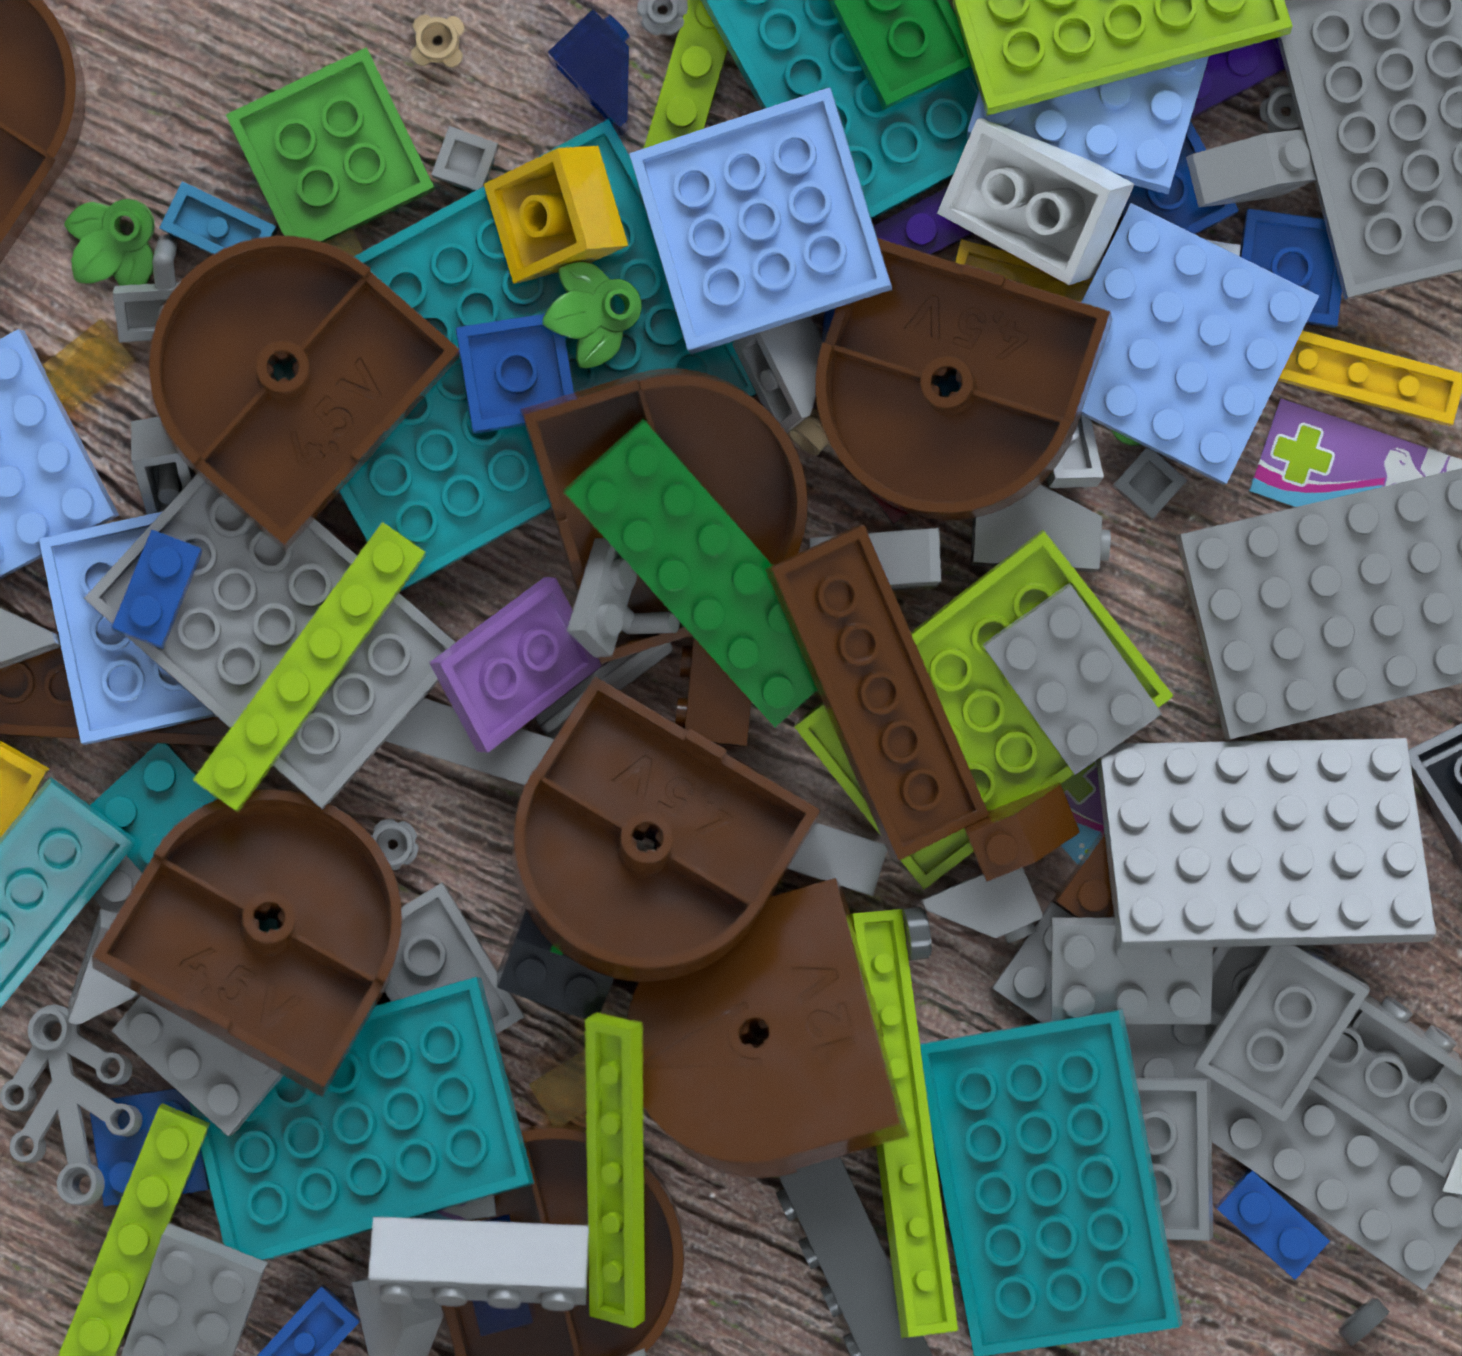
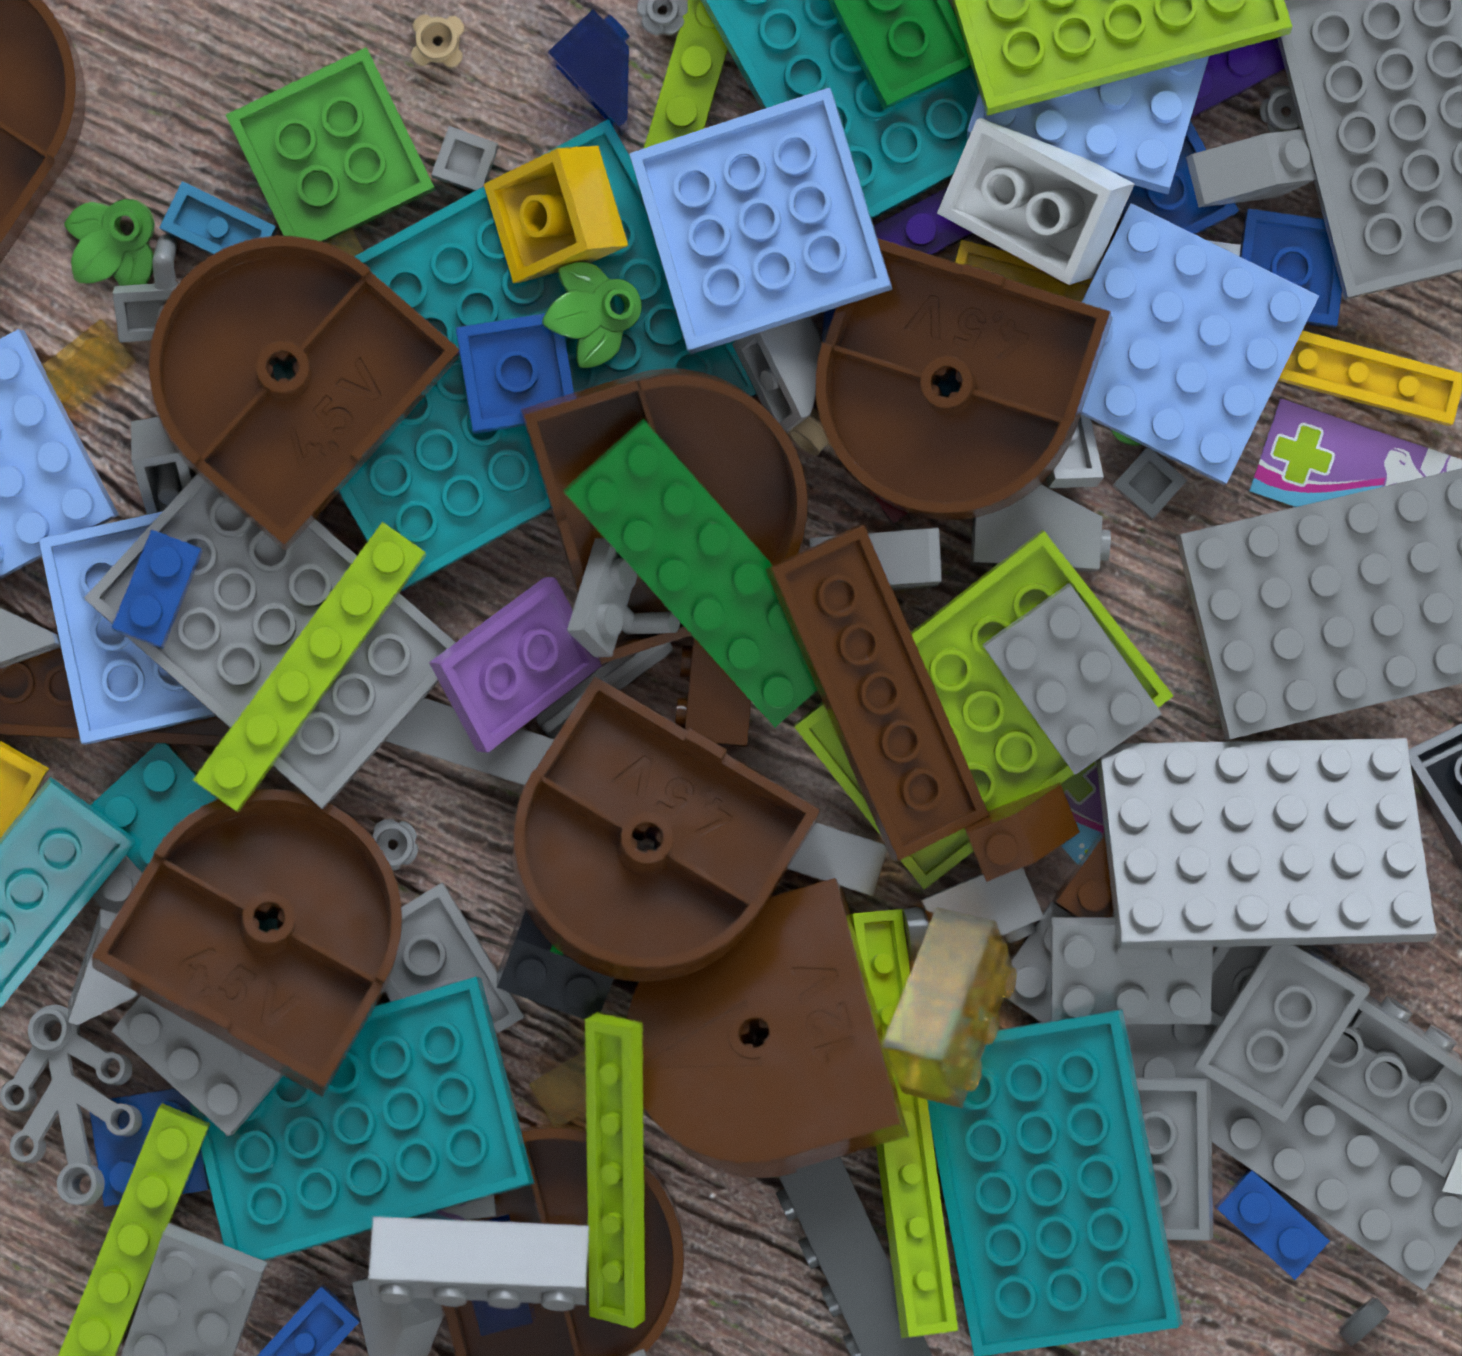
(950, 1008): none -> clear yellow brick

